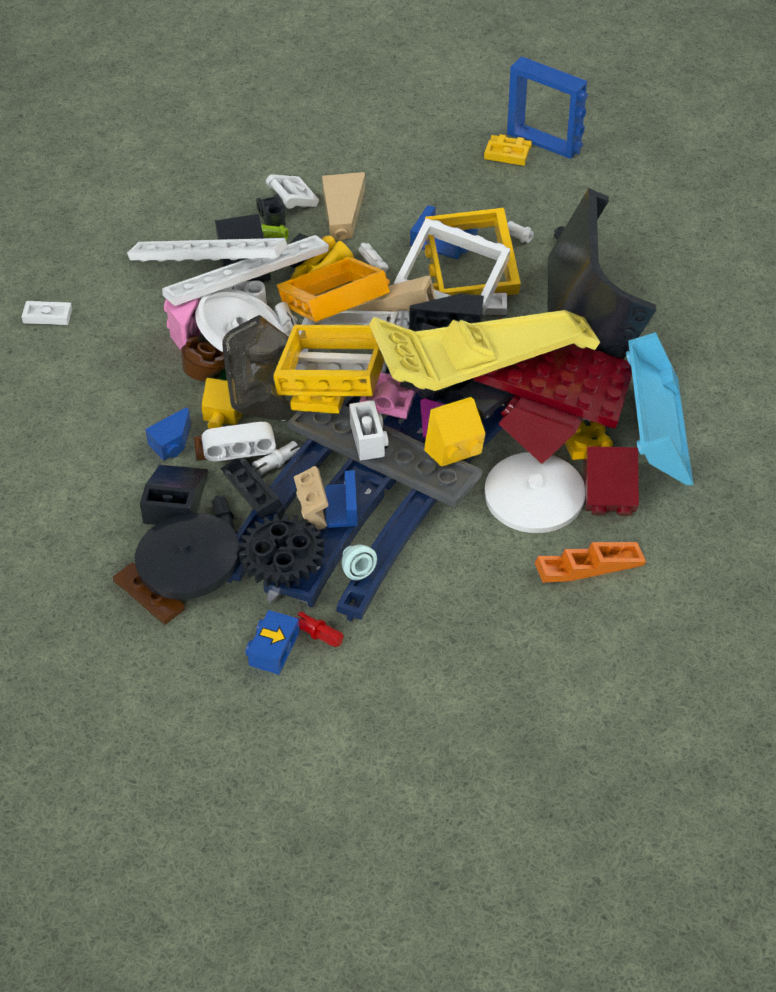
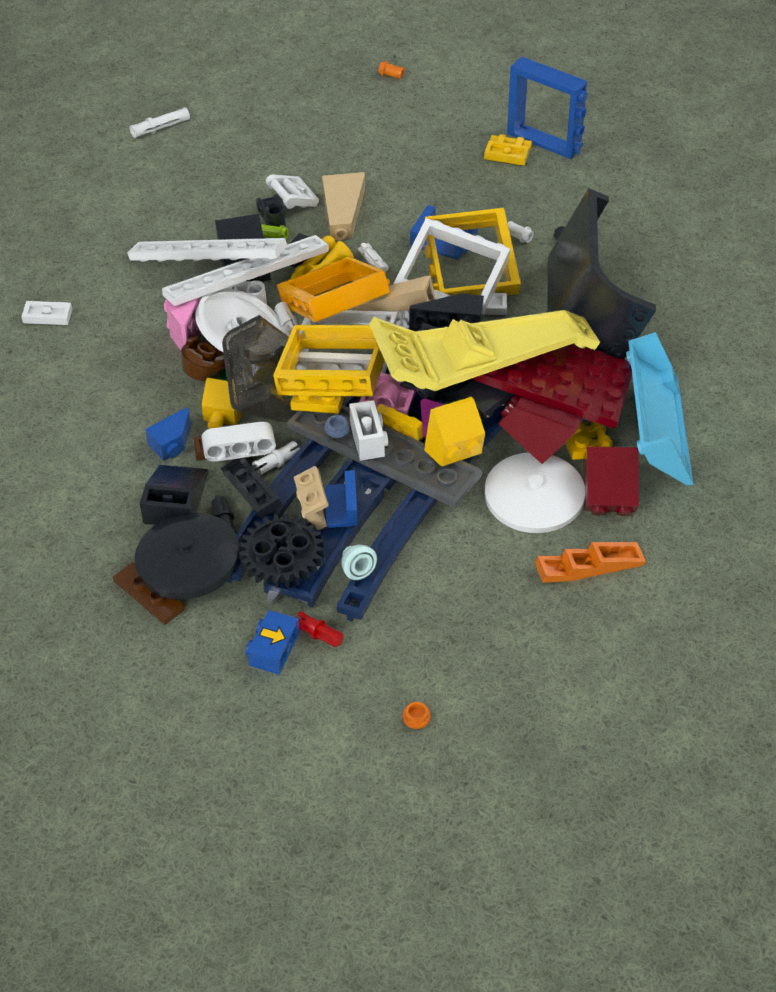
(151, 125): none -> white pin
(337, 426): none -> sand blue plate
(391, 70): none -> orange pin
(400, 422): none -> yellow plate
(416, 715): none -> orange plate

